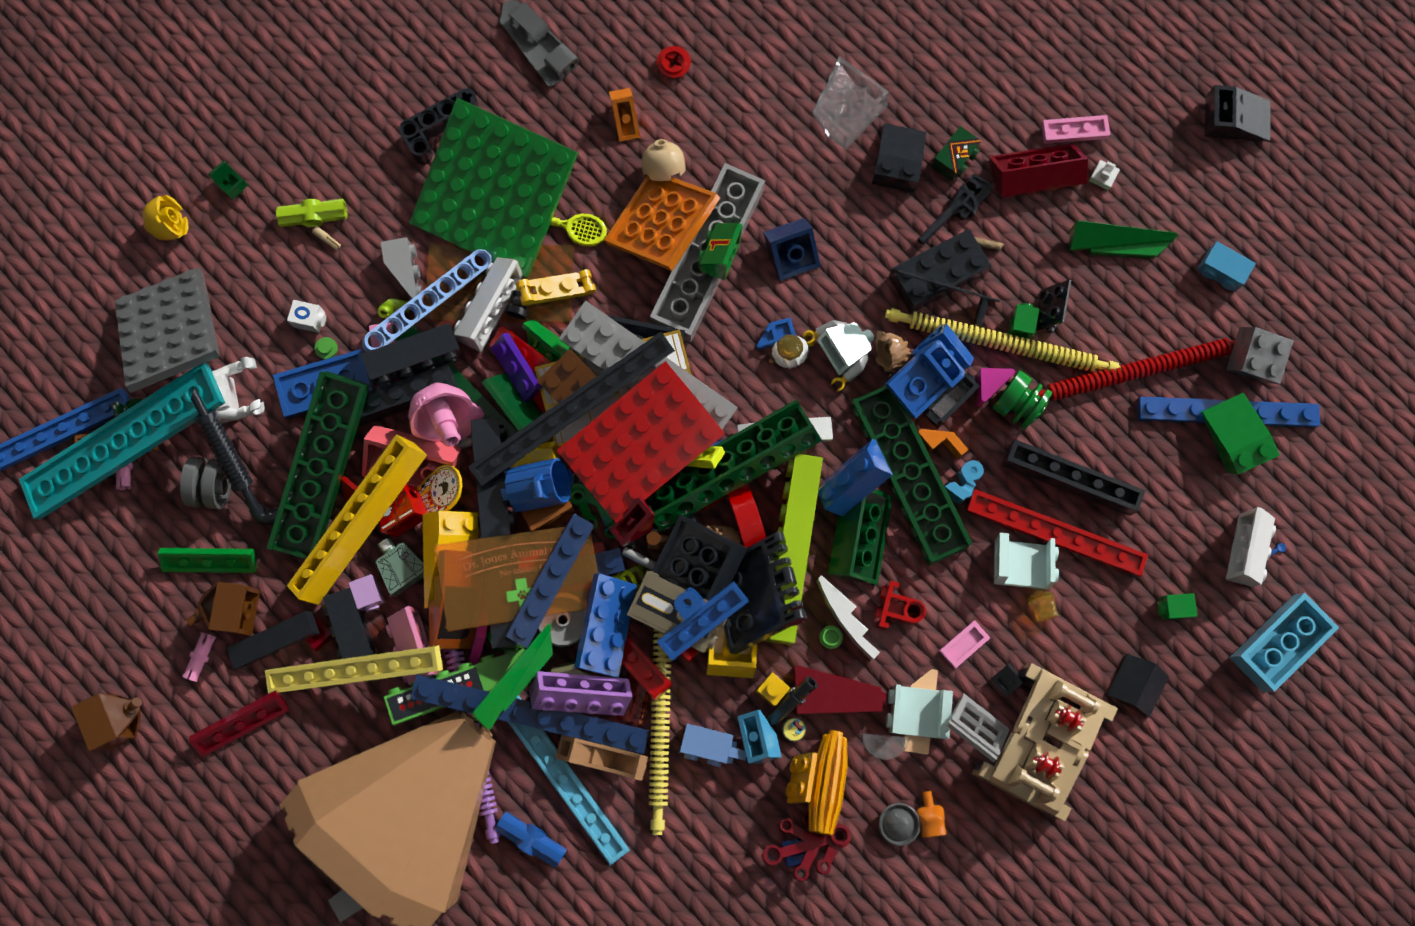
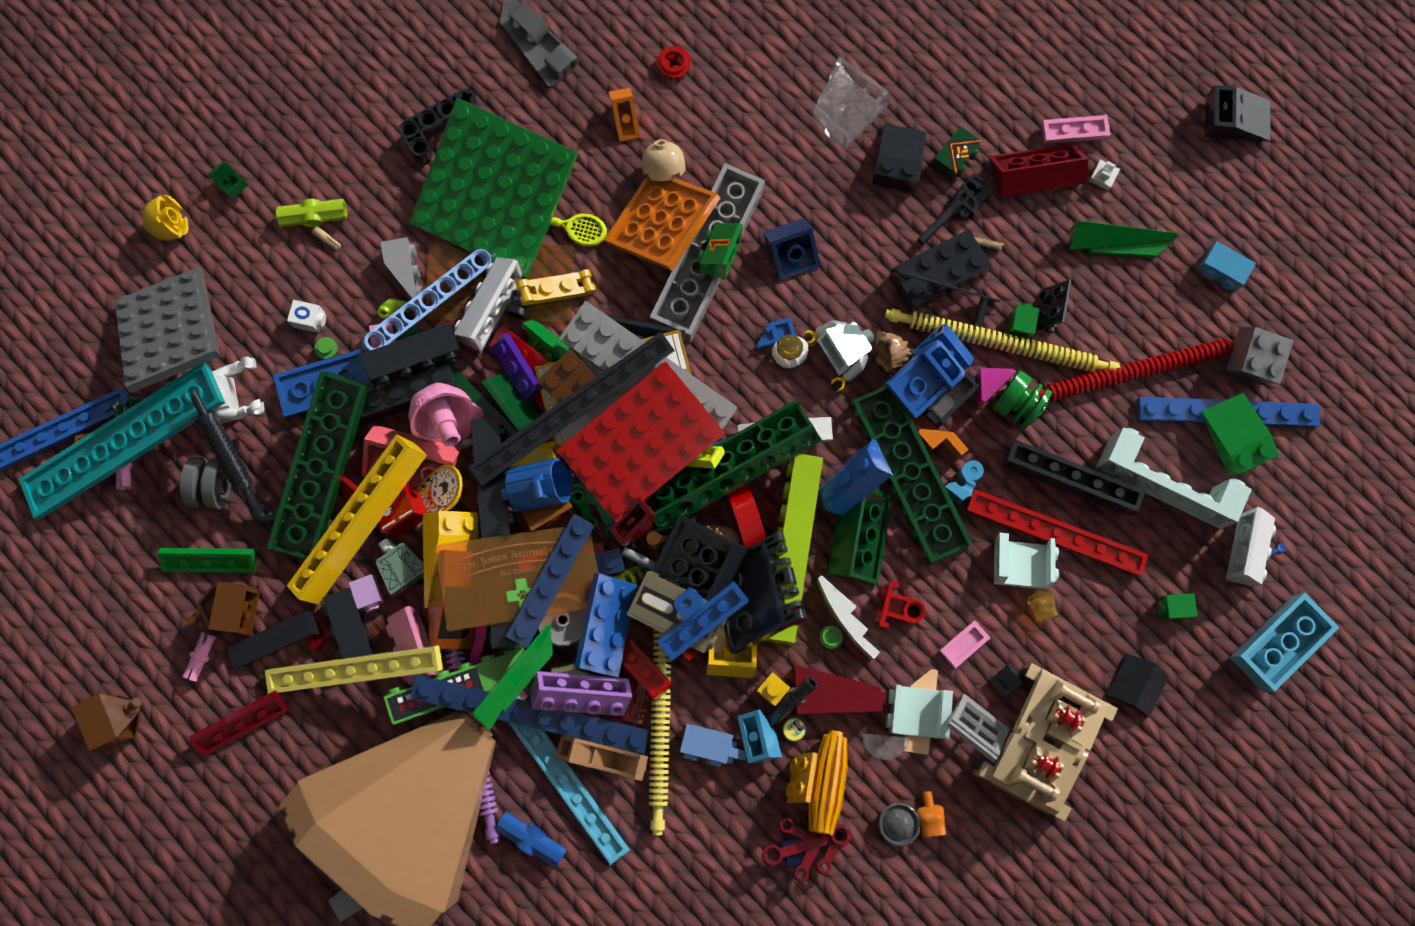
(1218, 509): none -> light aqua plate

